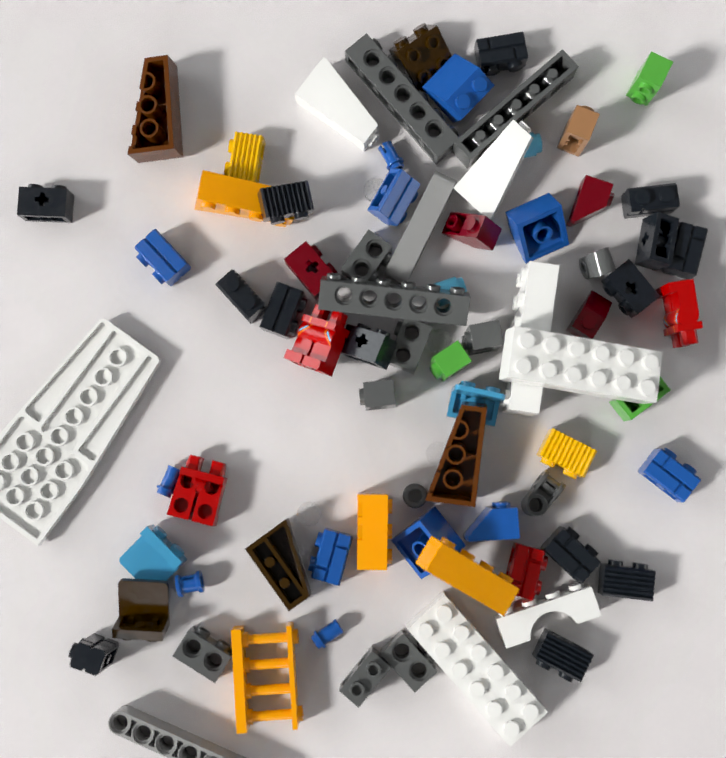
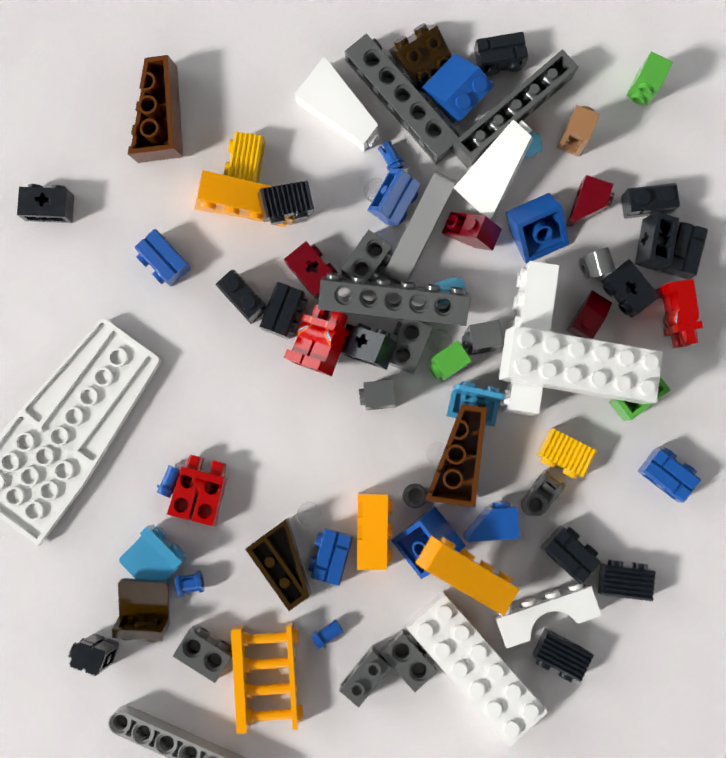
(525, 568): red brick -> none

